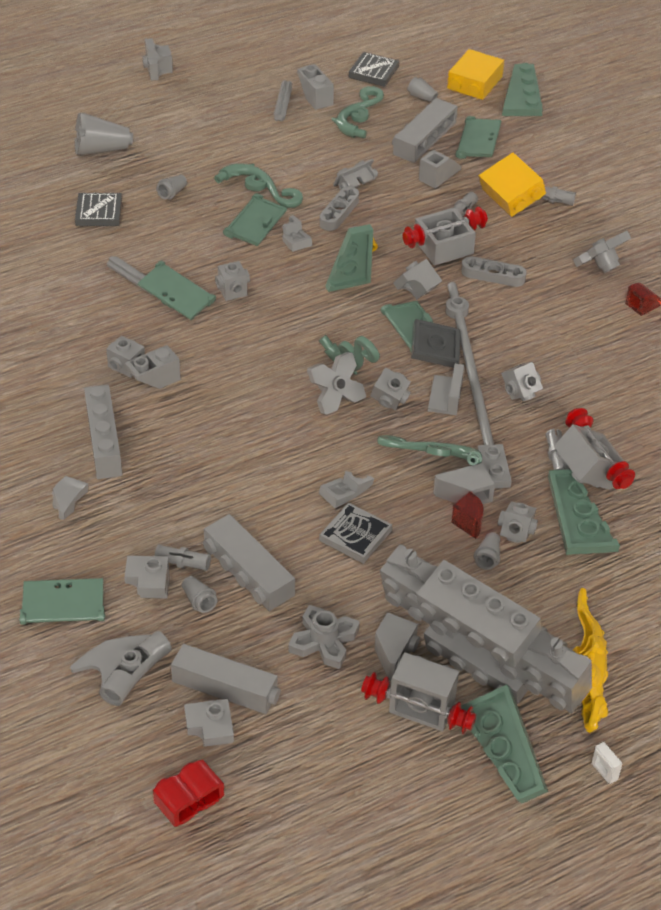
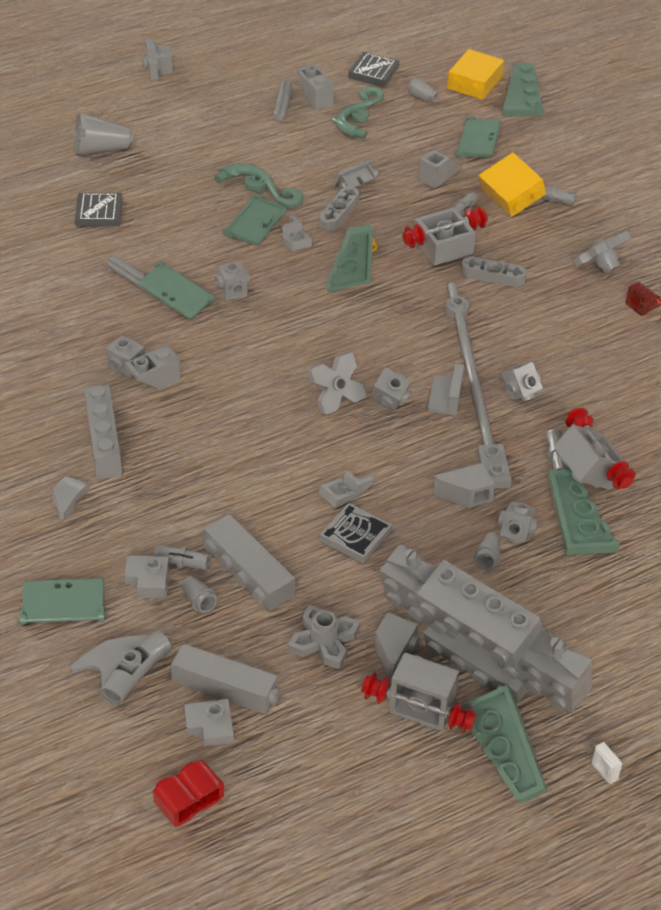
(169, 187): light grey cone -> none
(370, 351): sand green plant -> none
(403, 317): sand green door -> none
(418, 279): light grey brick -> none
(424, 130): light grey brick -> none
(435, 343): dark grey tile -> none
(468, 514): clear red brick -> none
(469, 454): sand green plant -> none
(594, 648): yellow animal -> none

